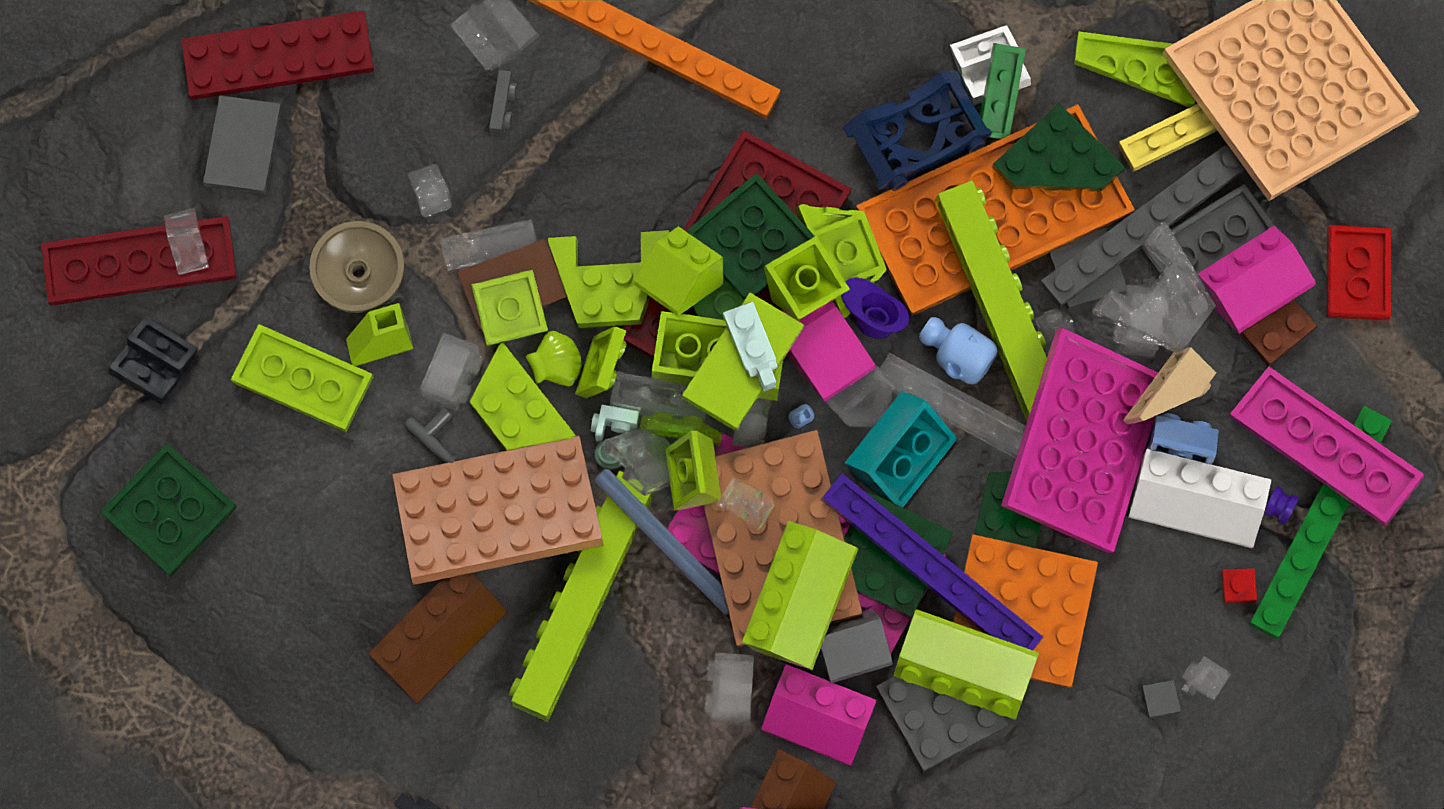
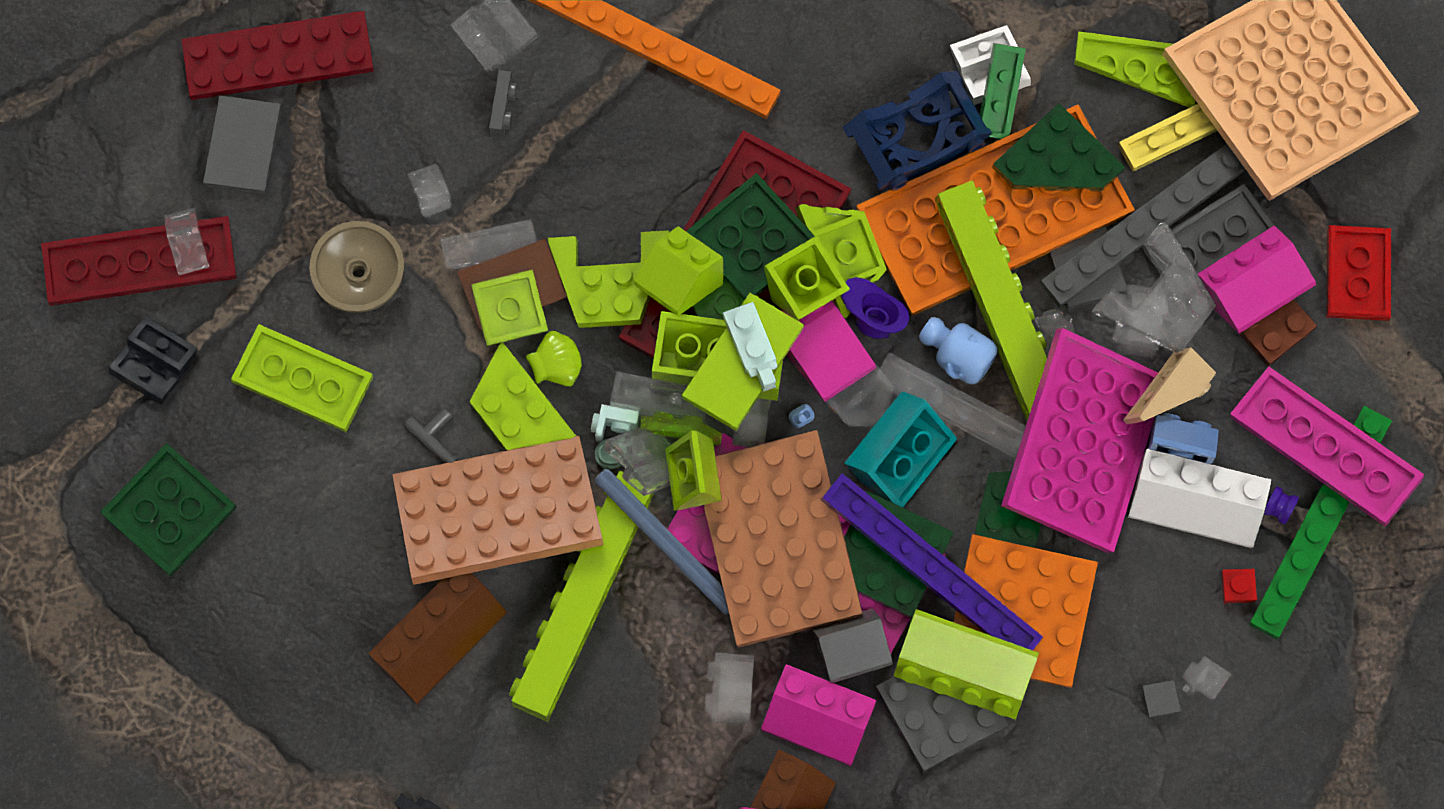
(379, 335): lime slope -> none
(451, 372): clear brick -> none
(600, 362): lime plate -> none
(746, 503): clear bracket -> none
(800, 595): lime slope -> none

